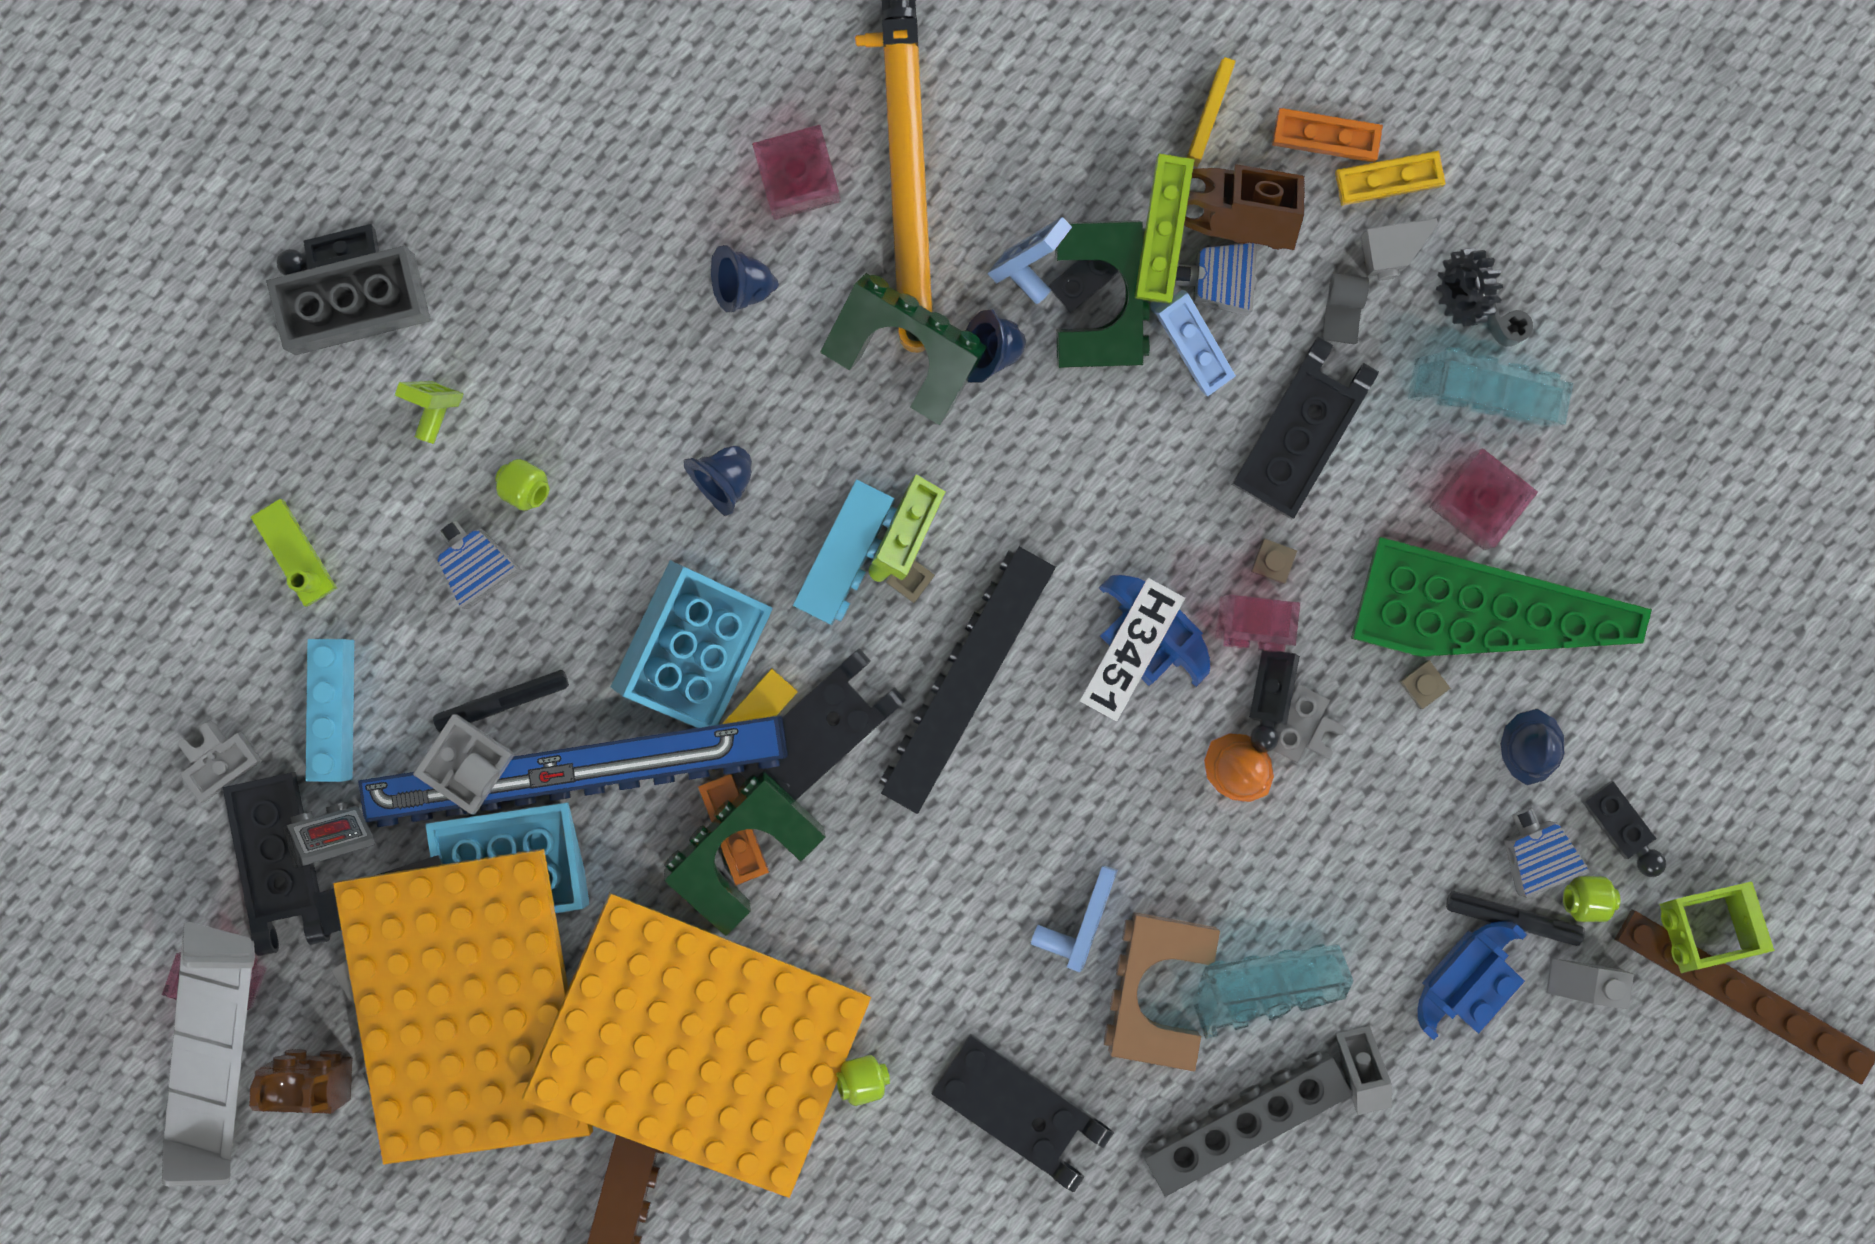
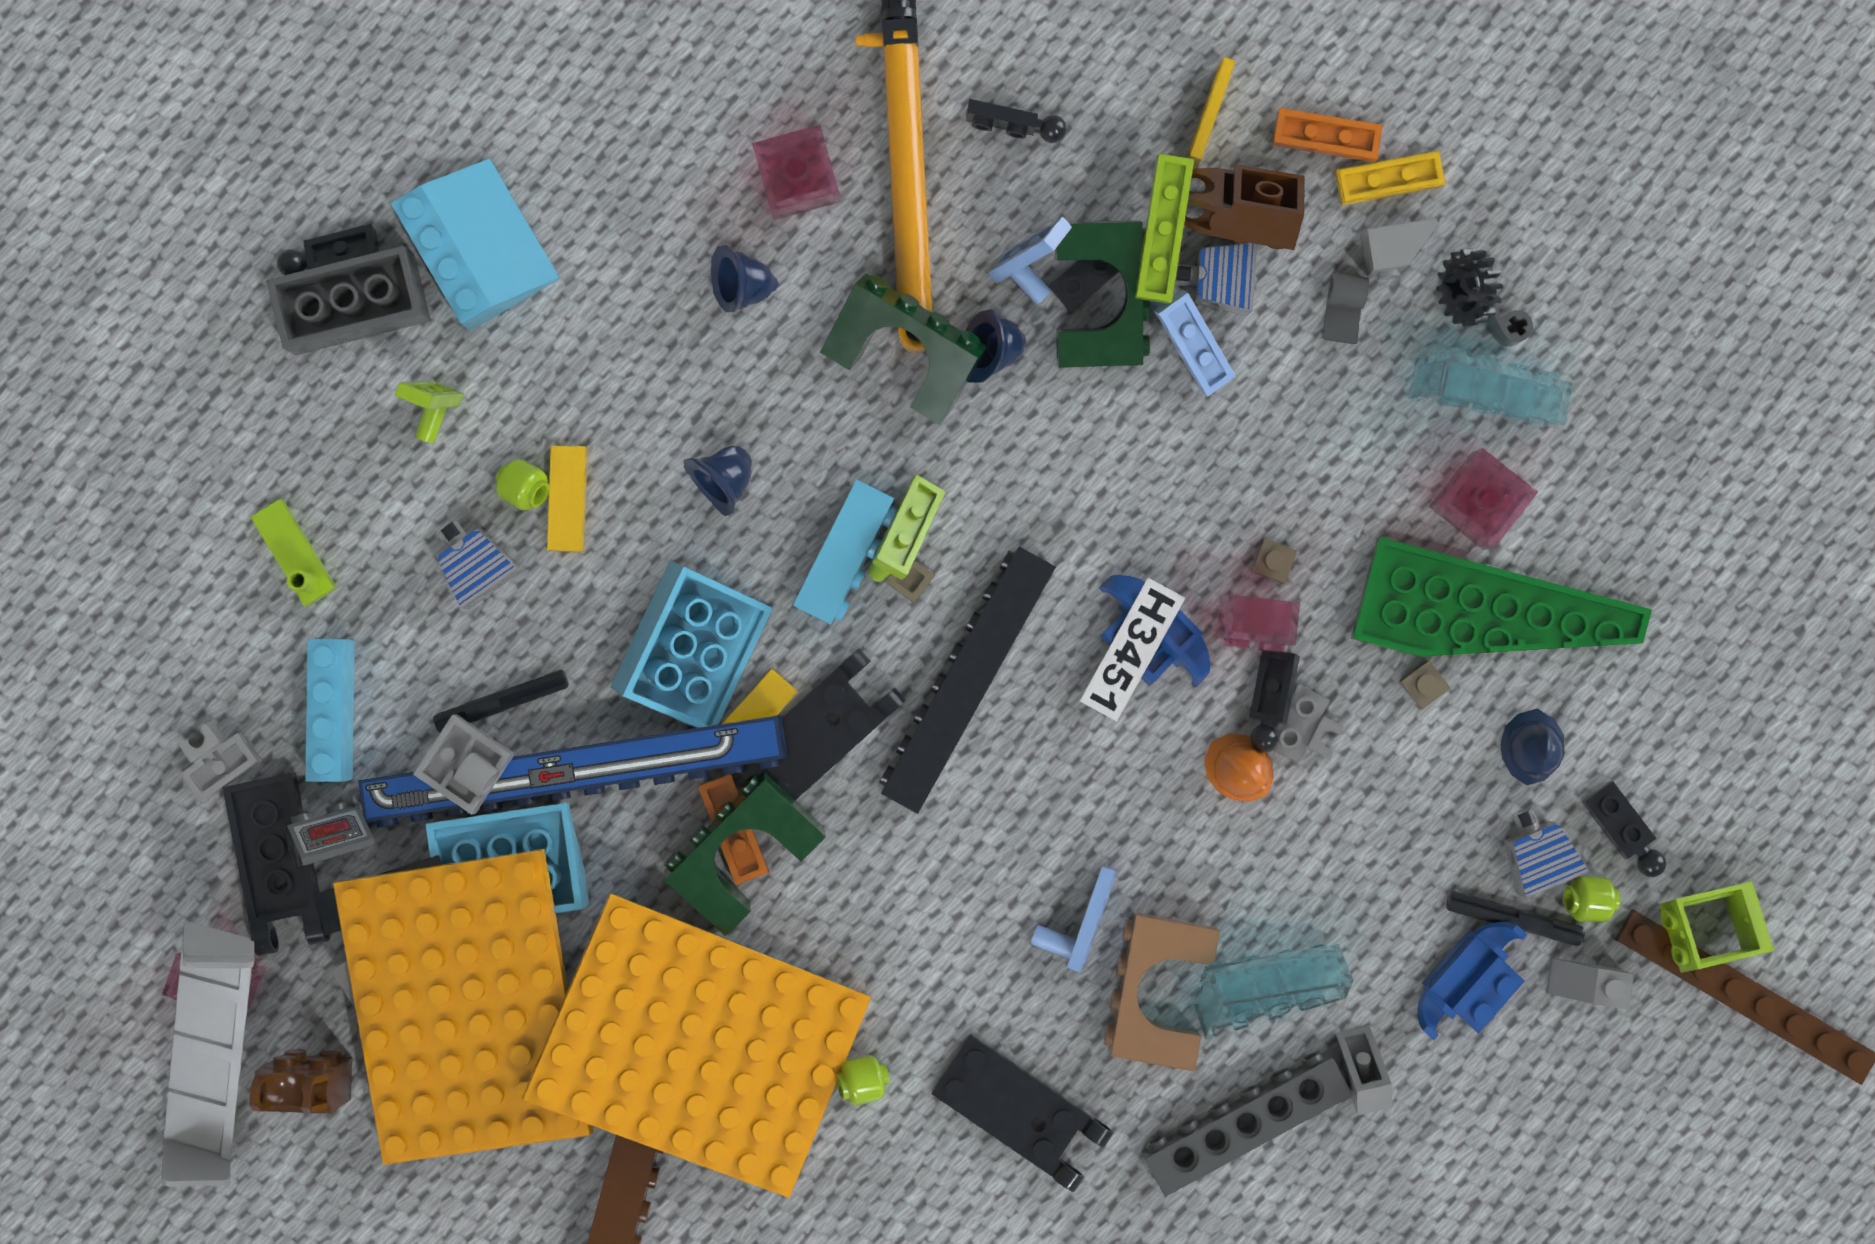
(475, 242): none -> medium azure slope
(567, 498): none -> yellow tile
(1015, 121): none -> black plate
(1294, 443): black hinge -> none

